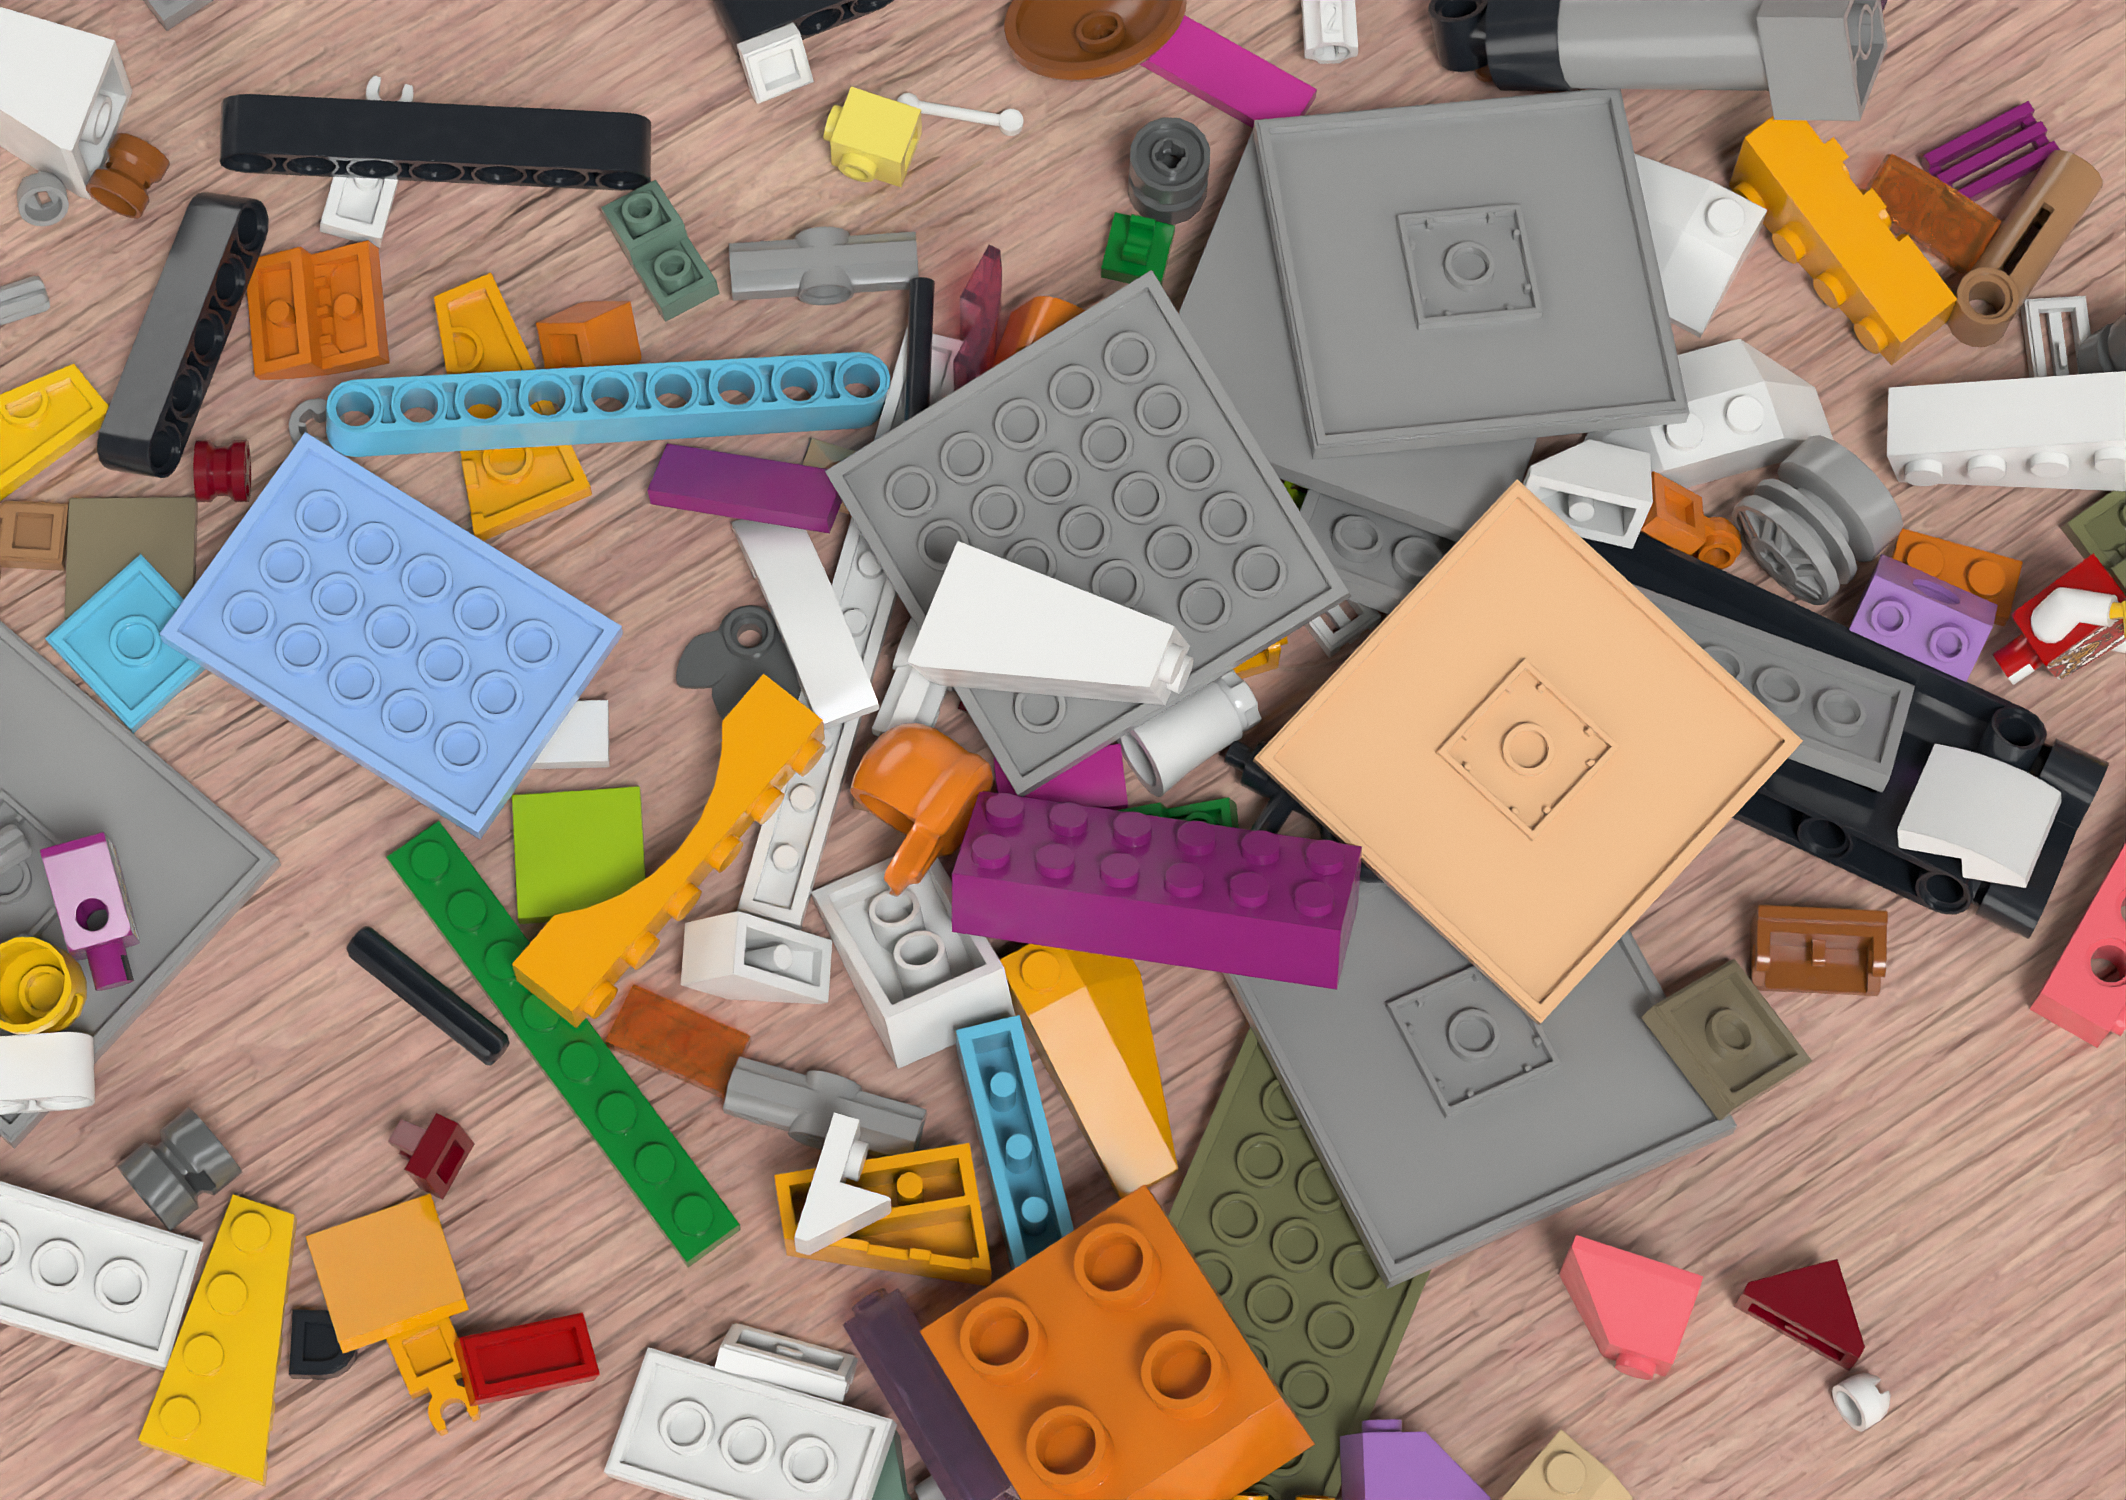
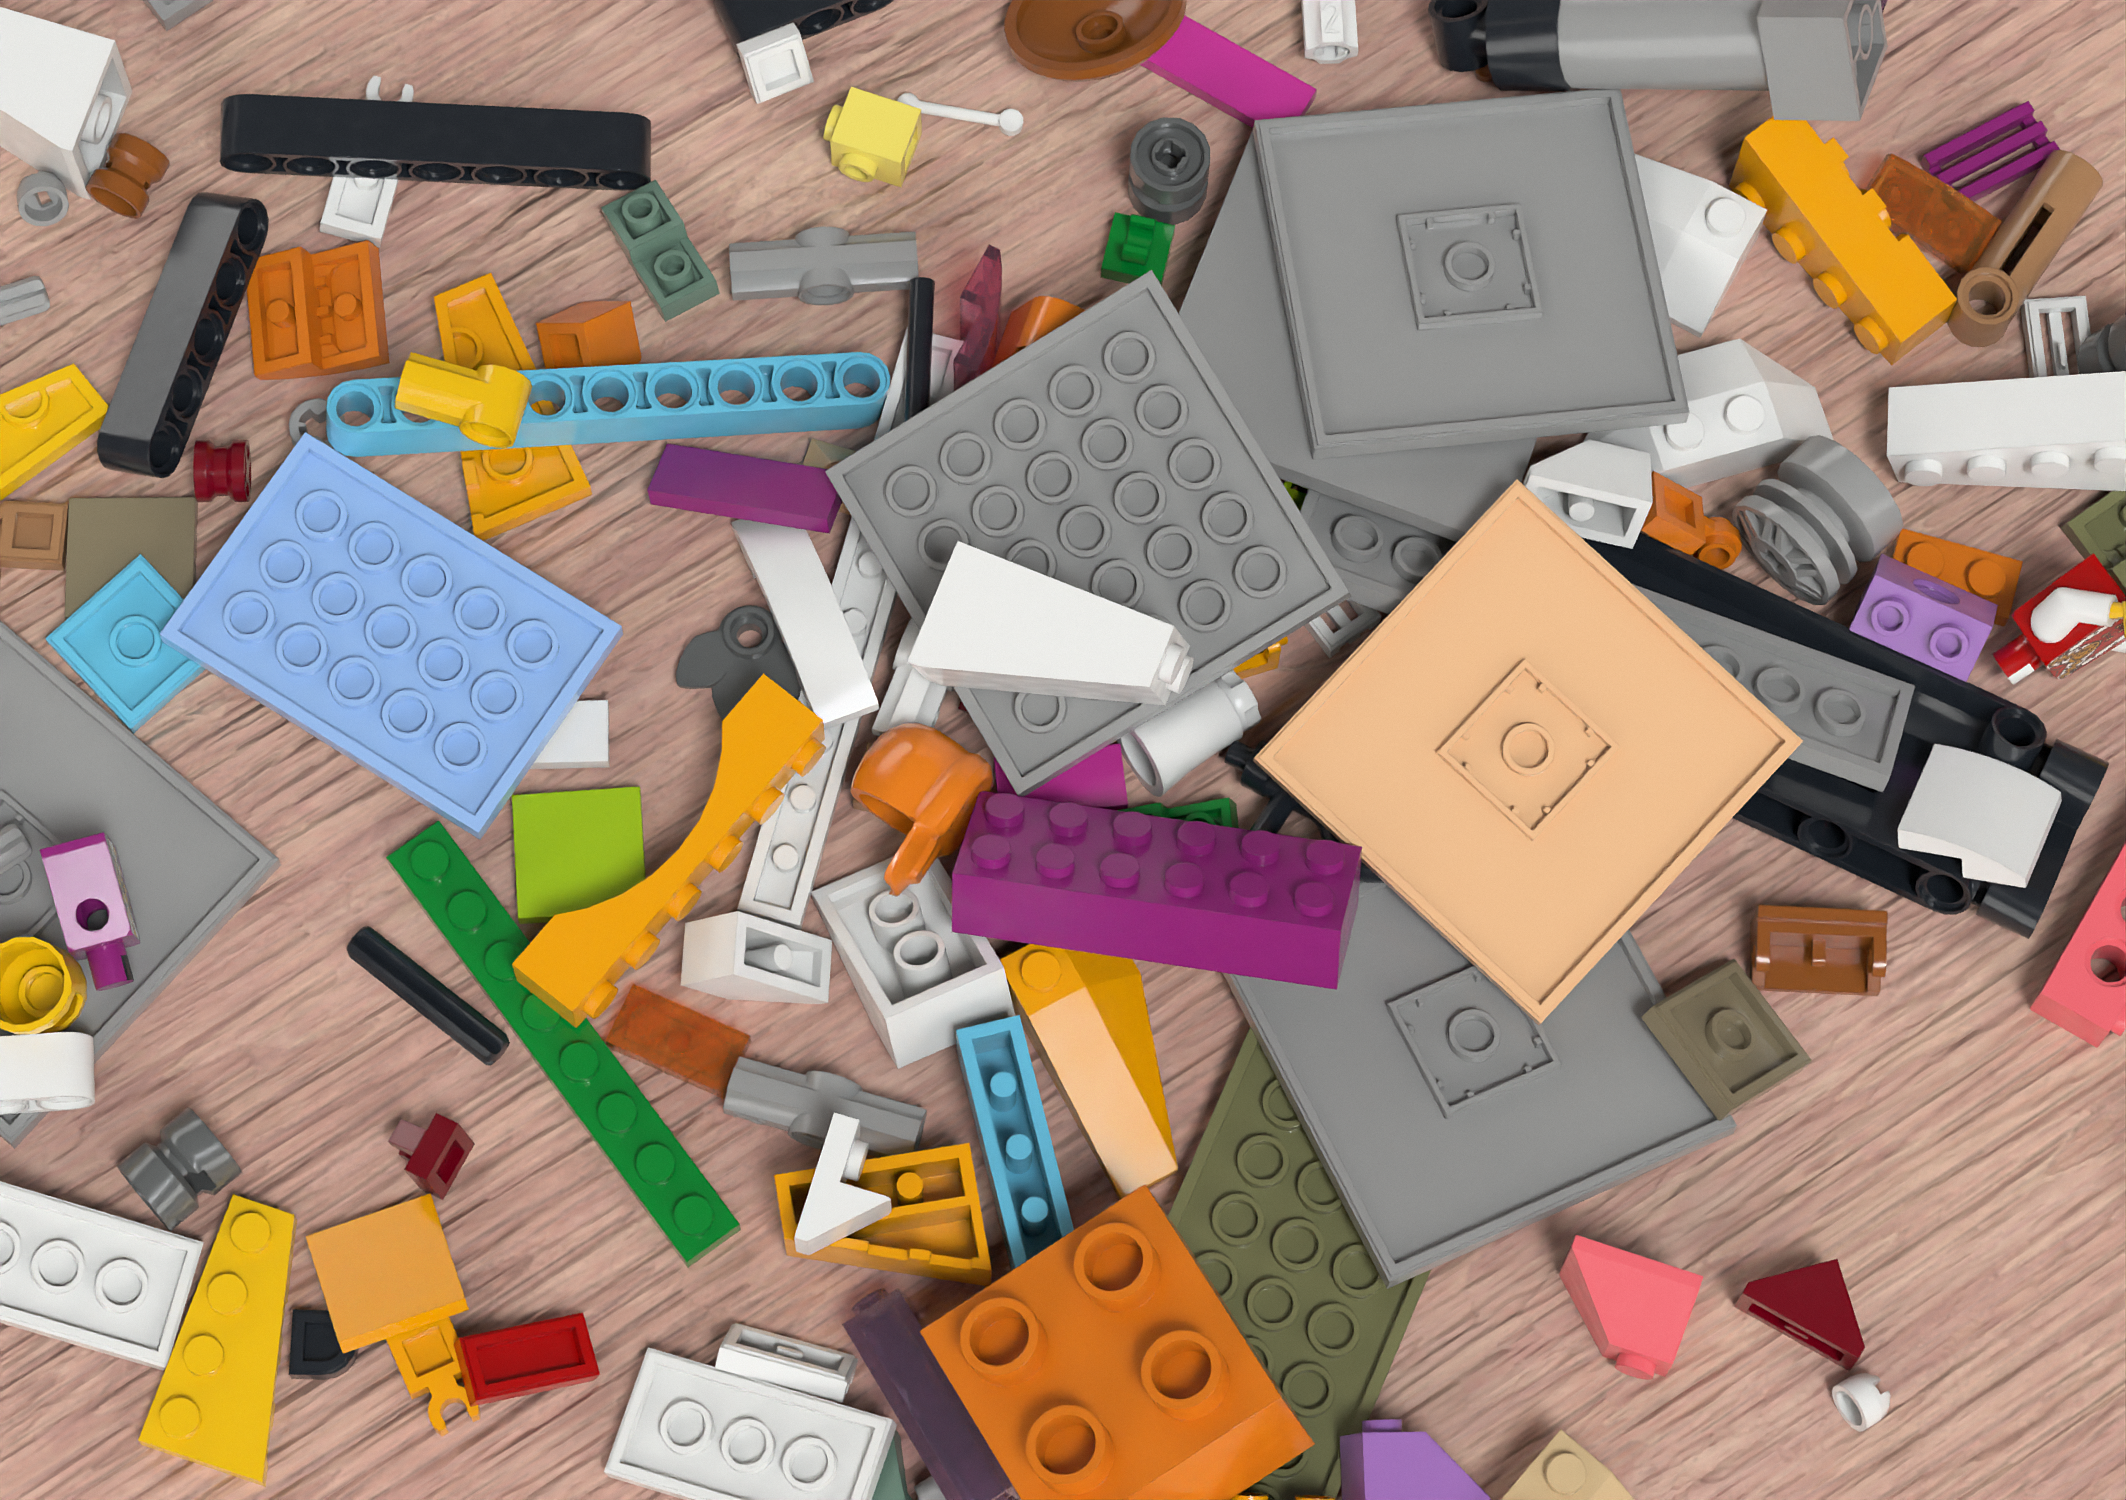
(480, 402): none -> yellow piece

